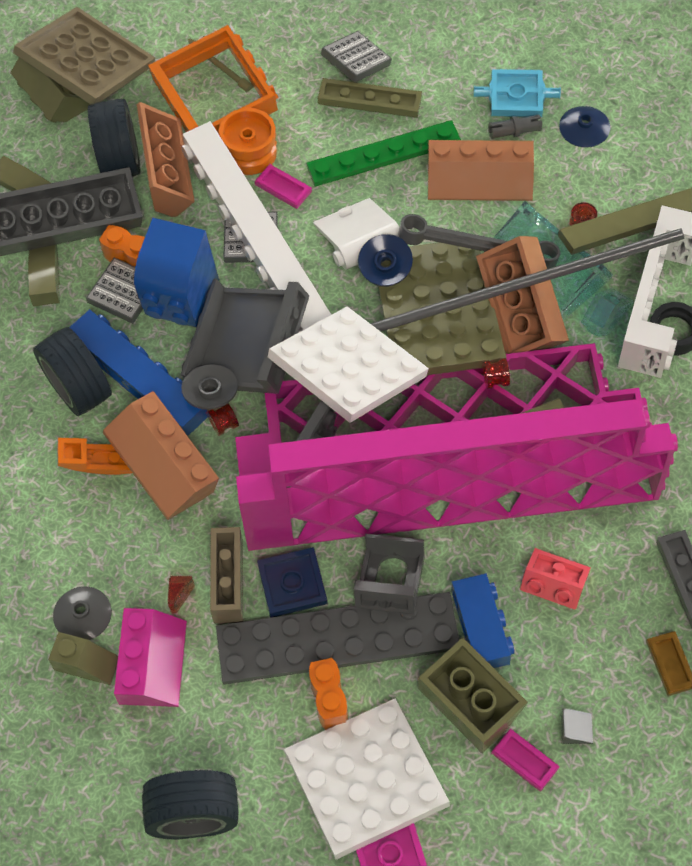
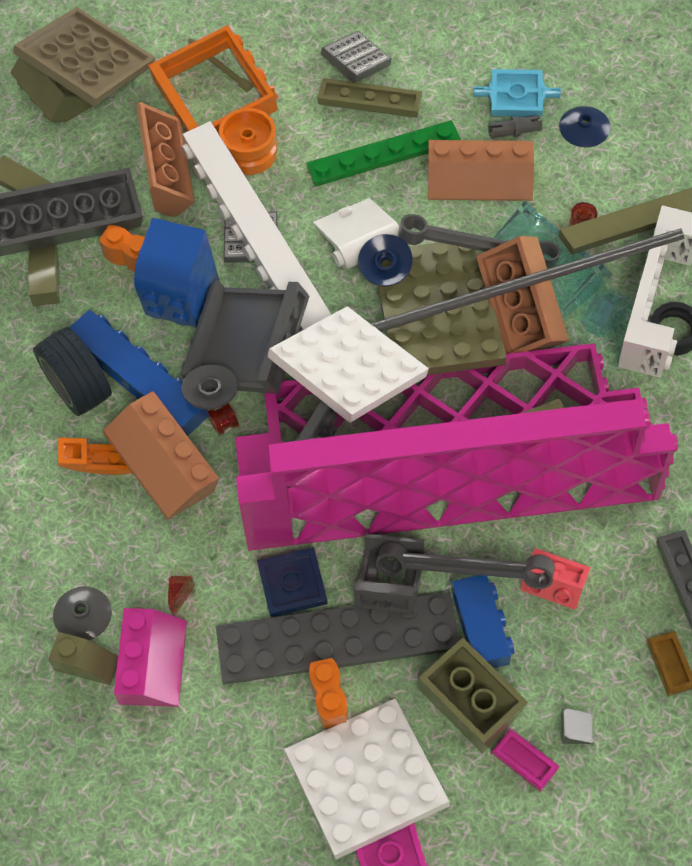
(113, 136): black wheel -> none
(117, 292): tile -> none
(190, 804): black wheel -> none
(226, 575): dark tan brick -> none
(283, 186): dark pink tile -> none
(466, 565): none -> dark grey piece
(496, 373): clear red wheel -> none

